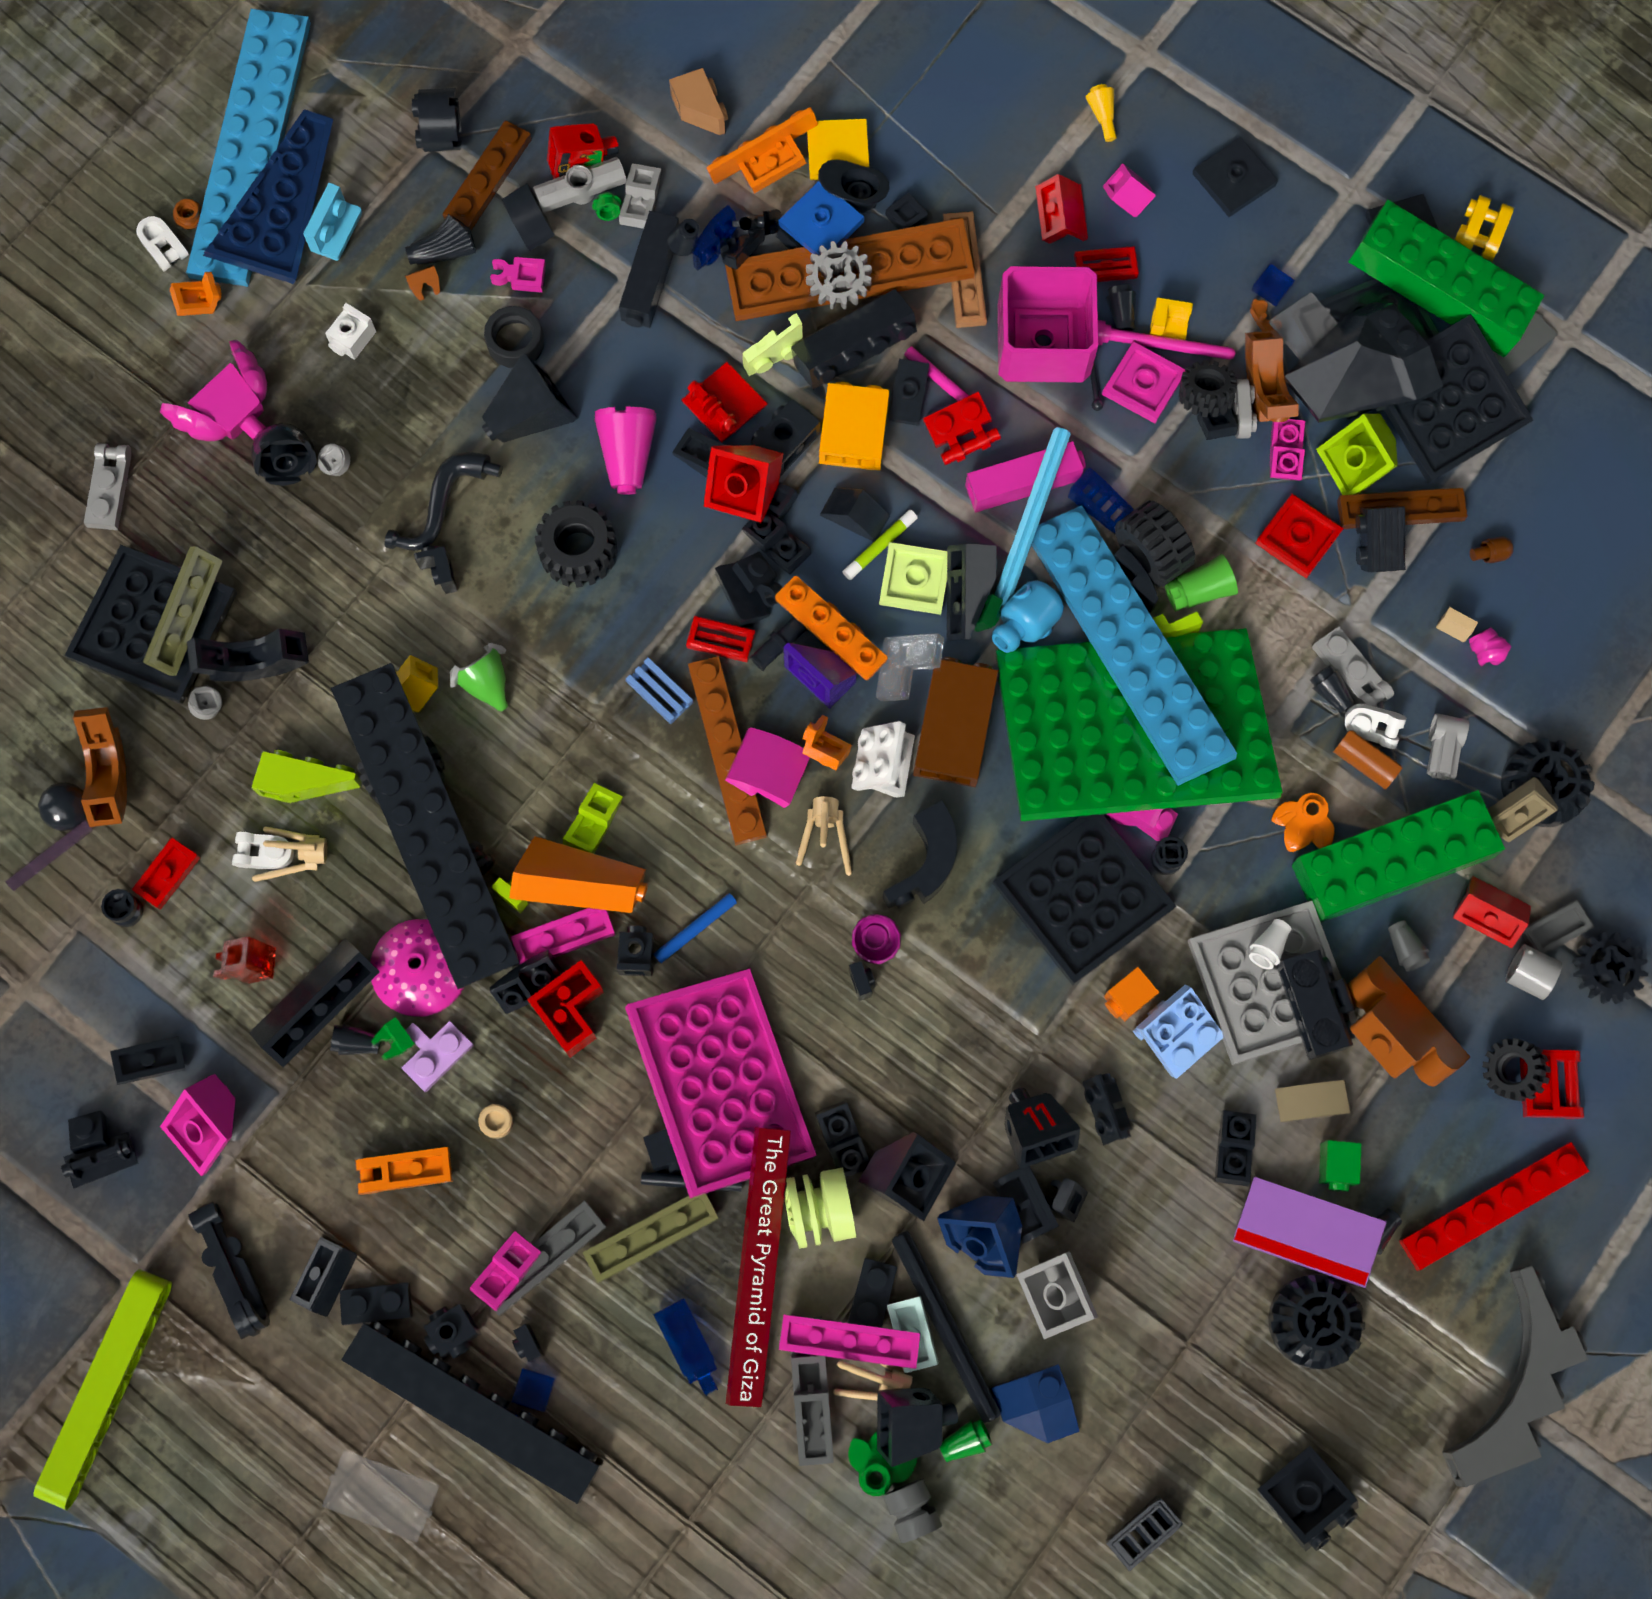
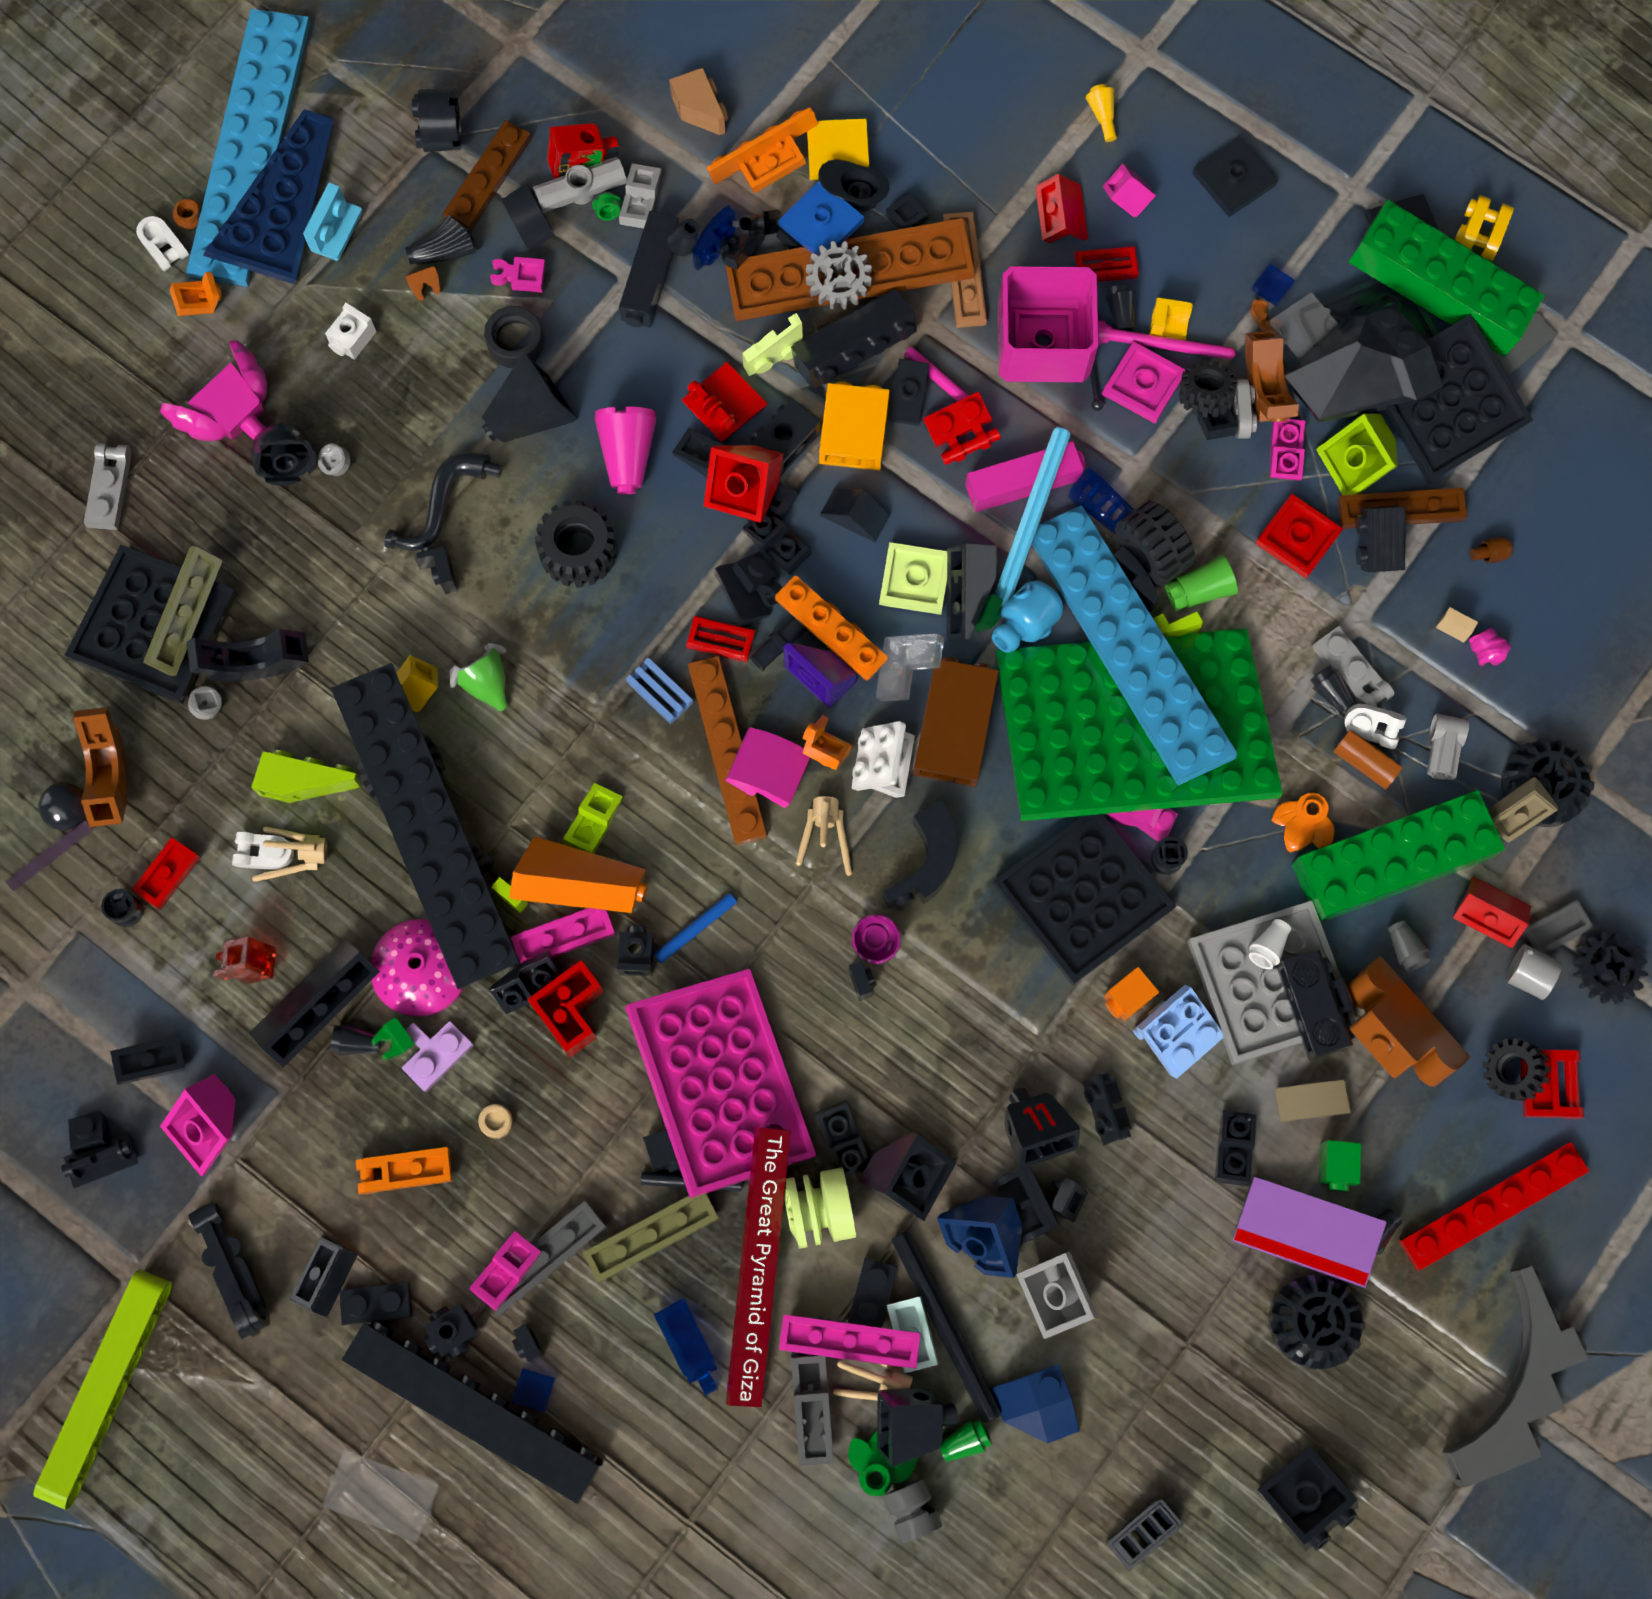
(879, 545): lime bar -> none

